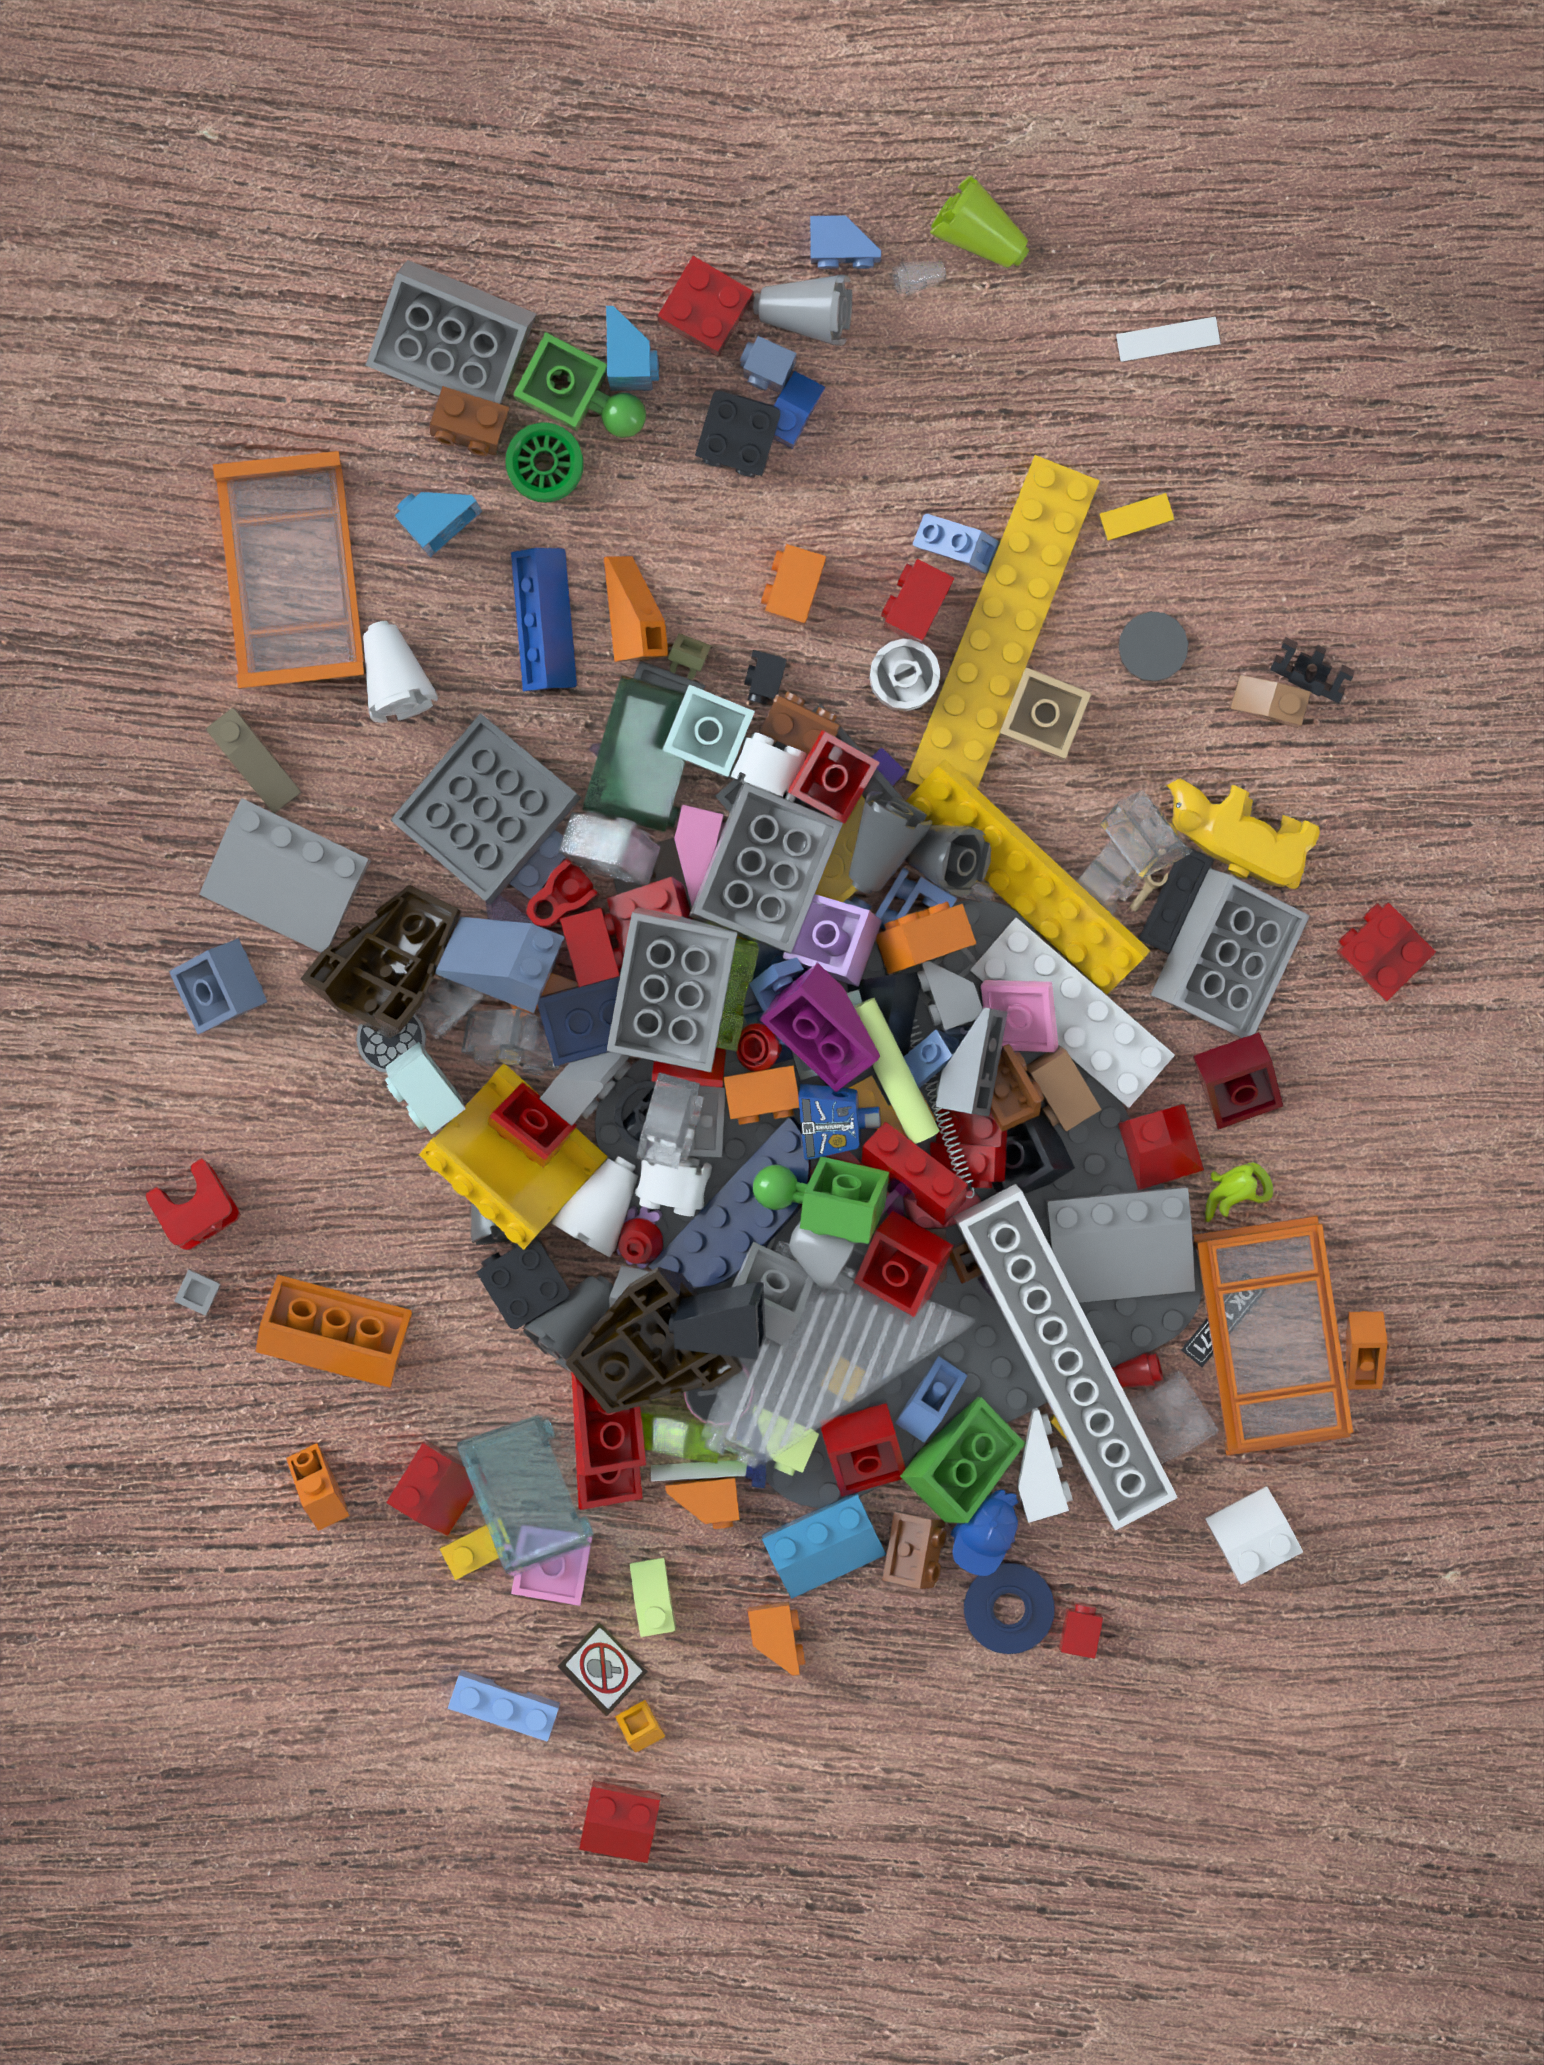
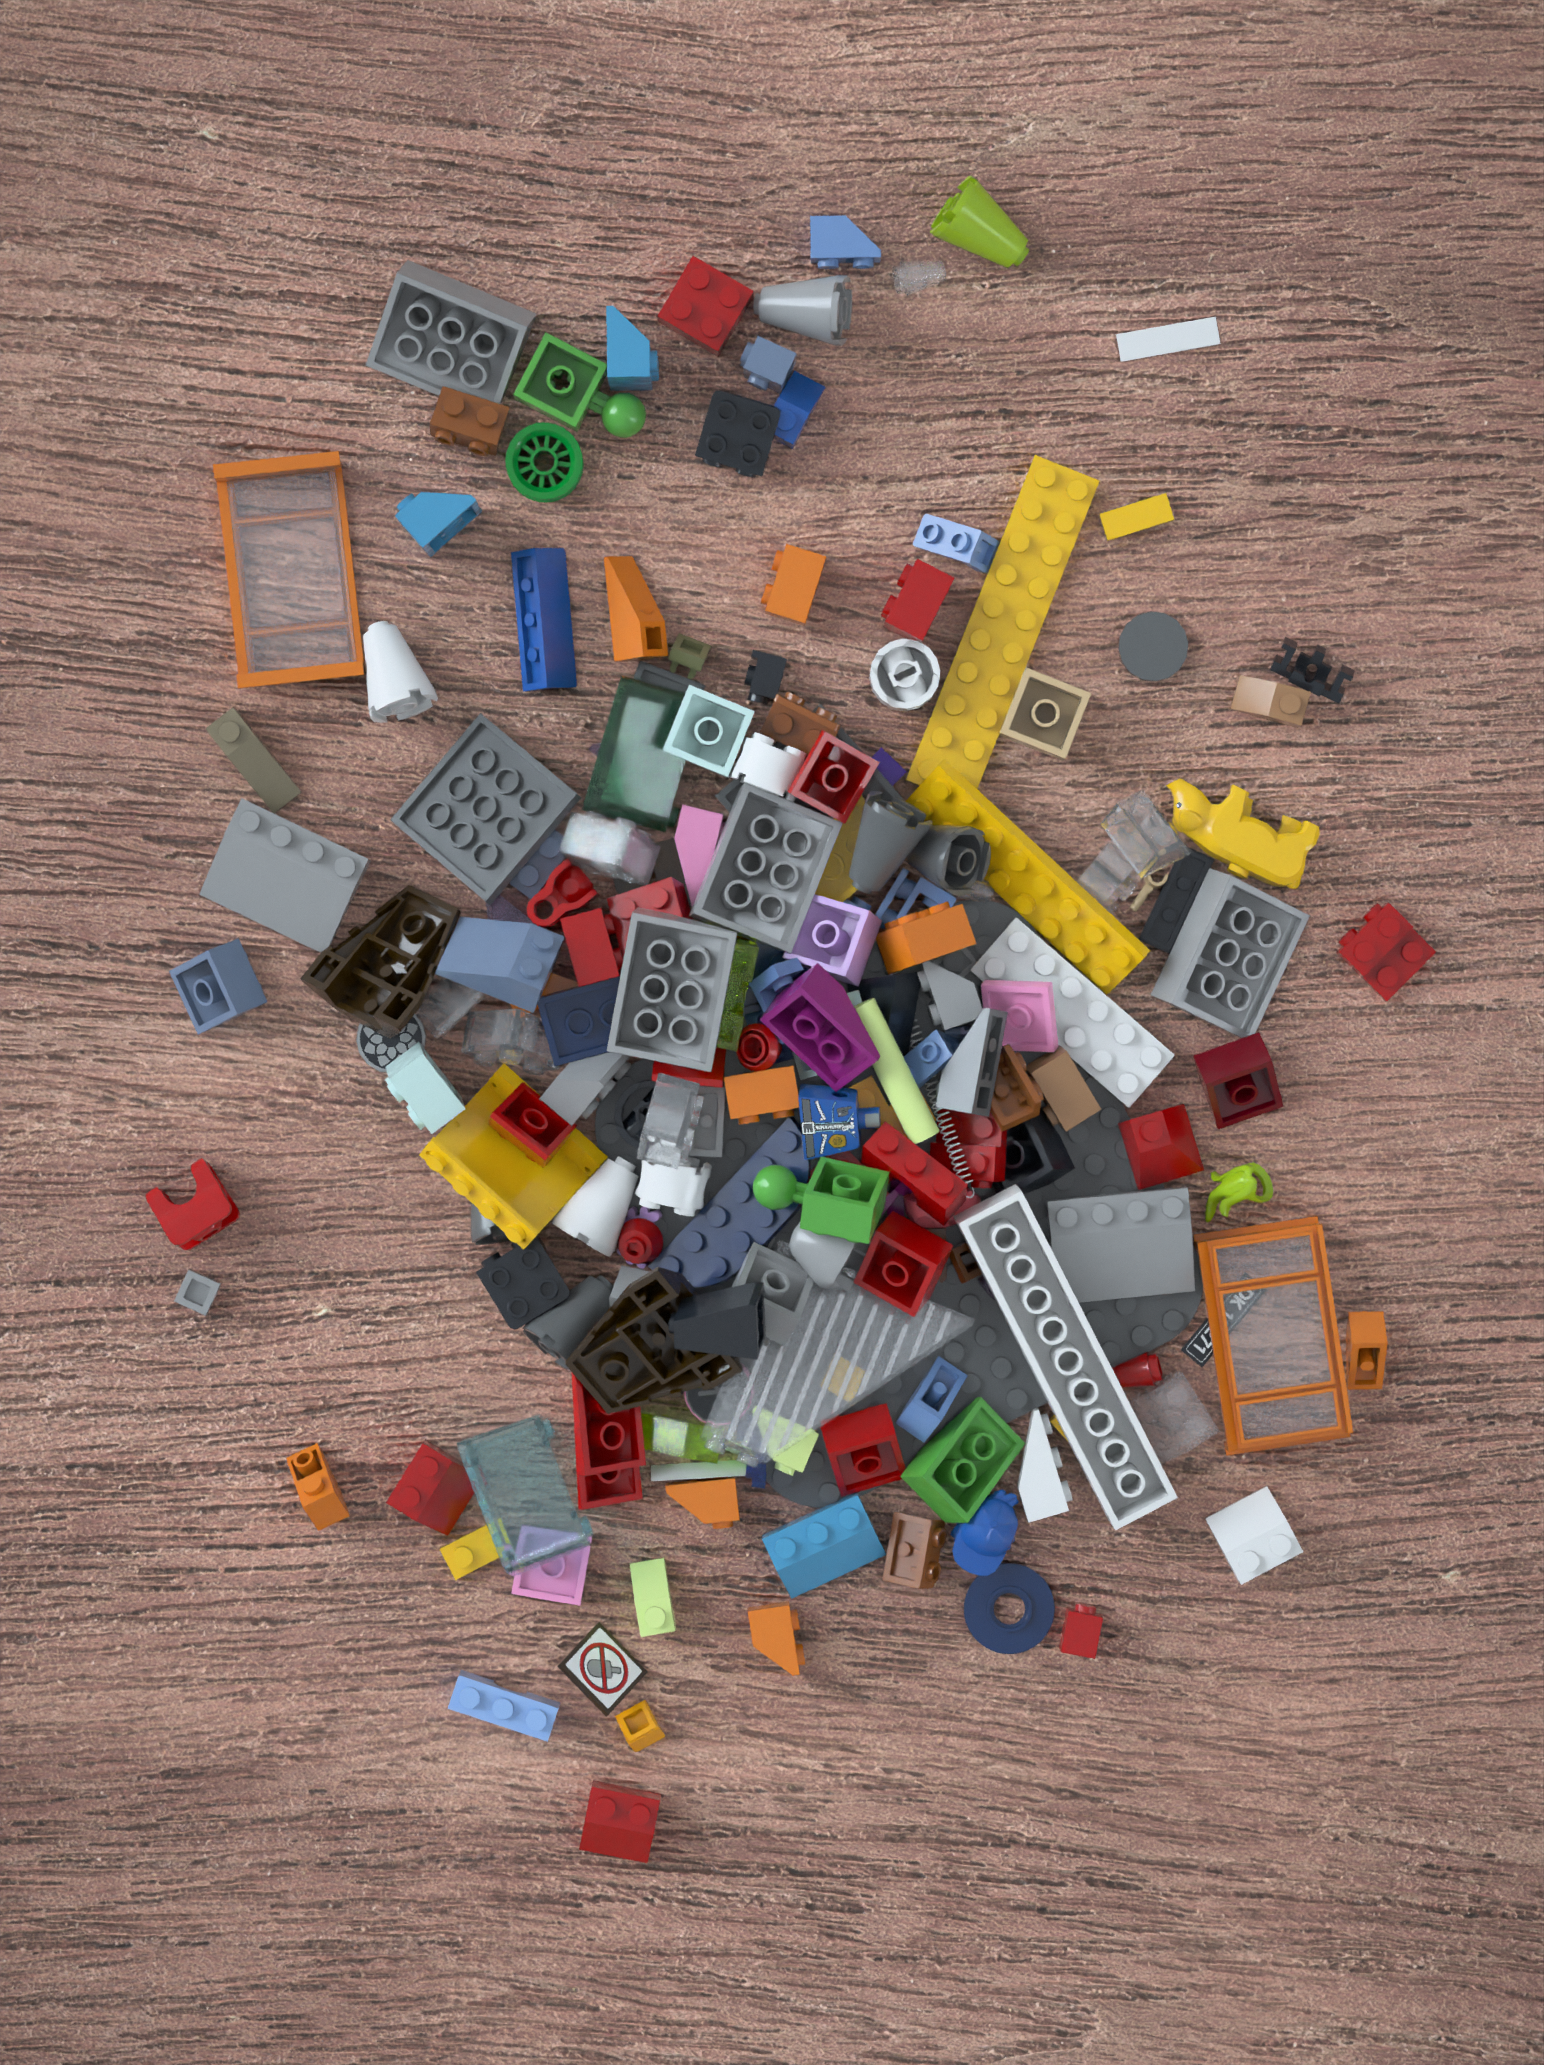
(333, 1331): orange slope -> none

